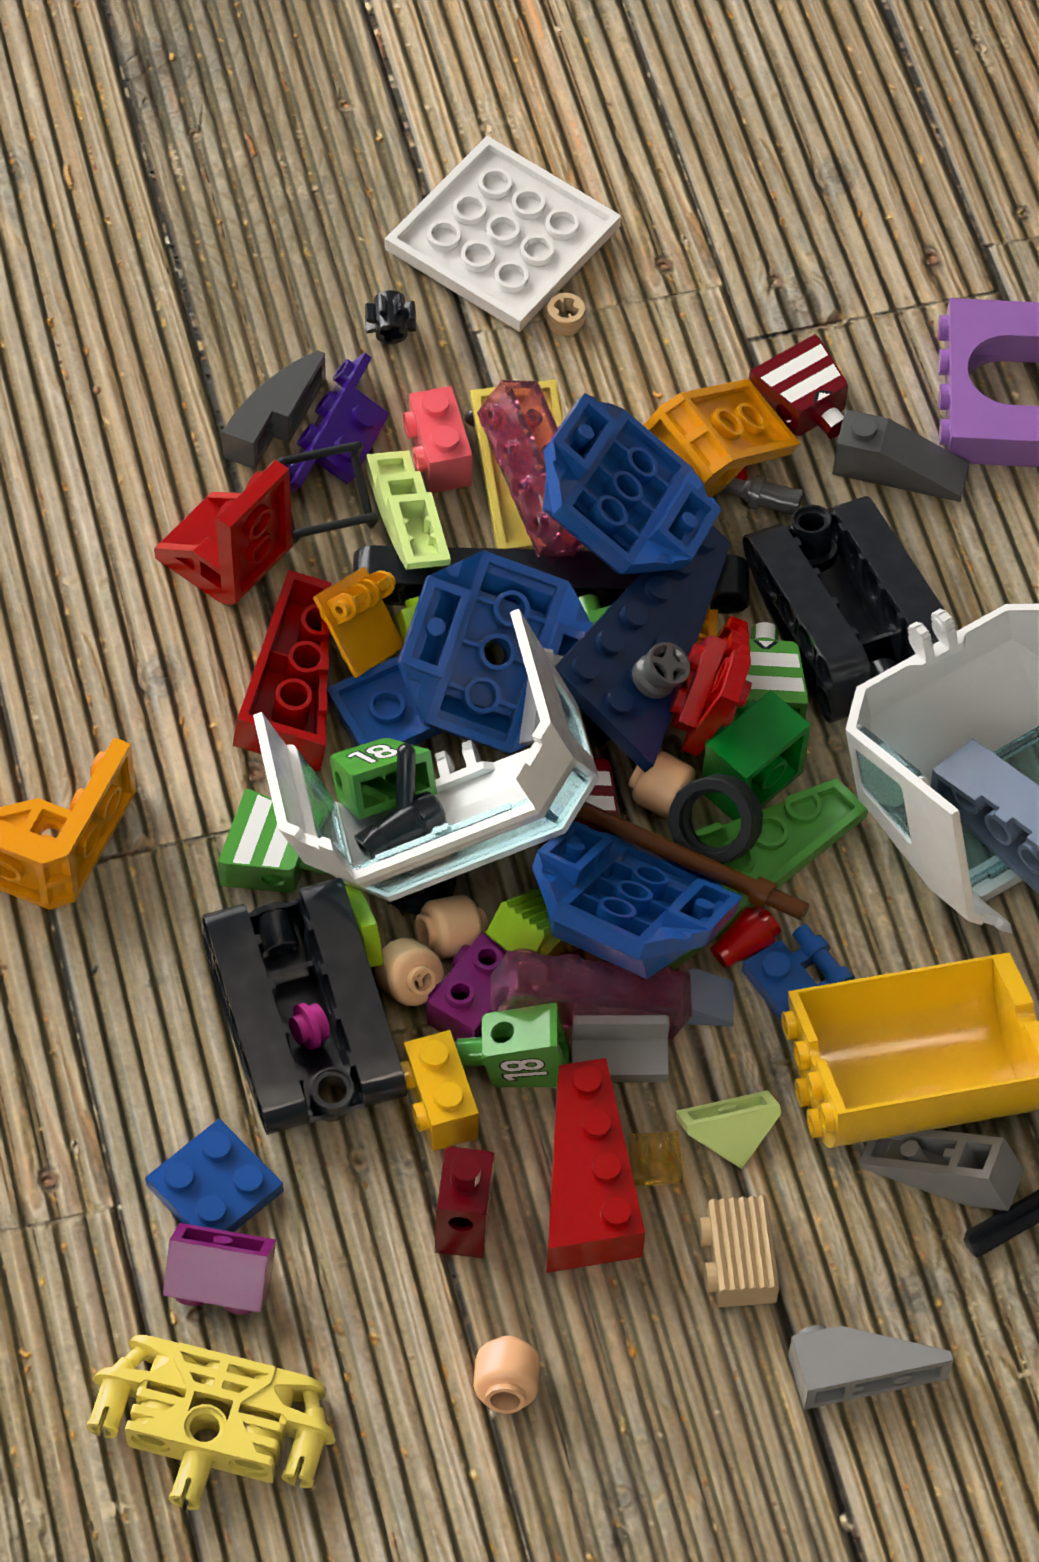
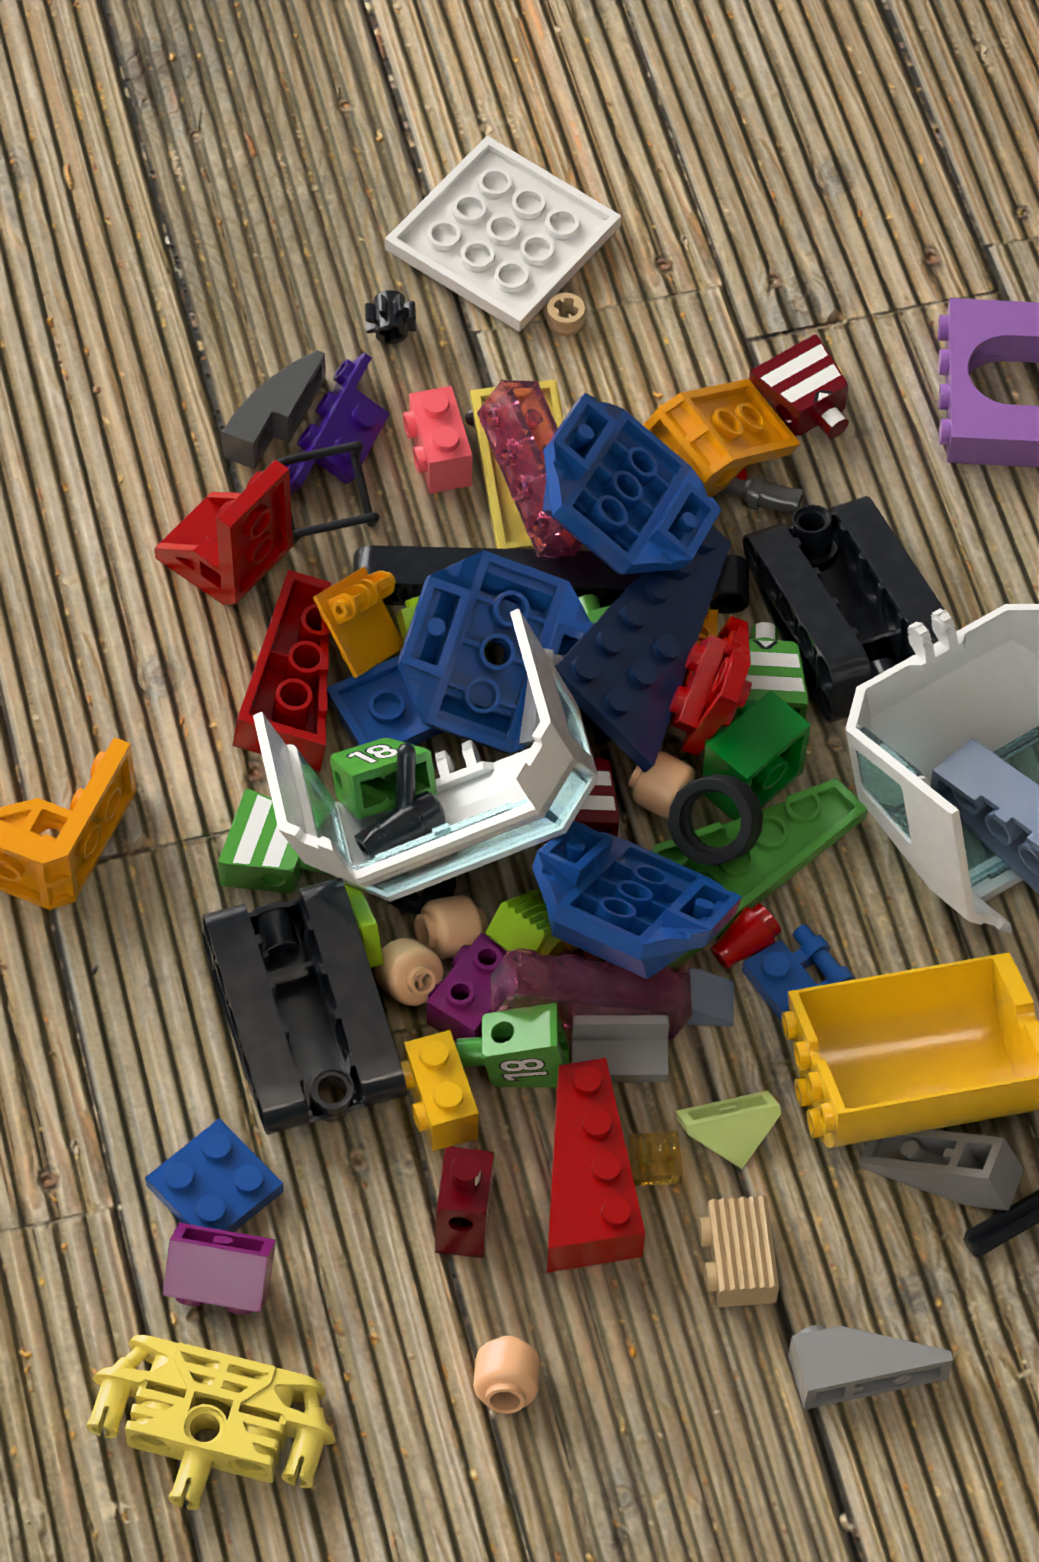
(309, 1025): dark pink plate -> none
(407, 510): yellowish green slope -> none
(661, 670): dark grey wheel -> none
(759, 891): reddish brown bar -> none
(896, 457): dark grey slope -> none

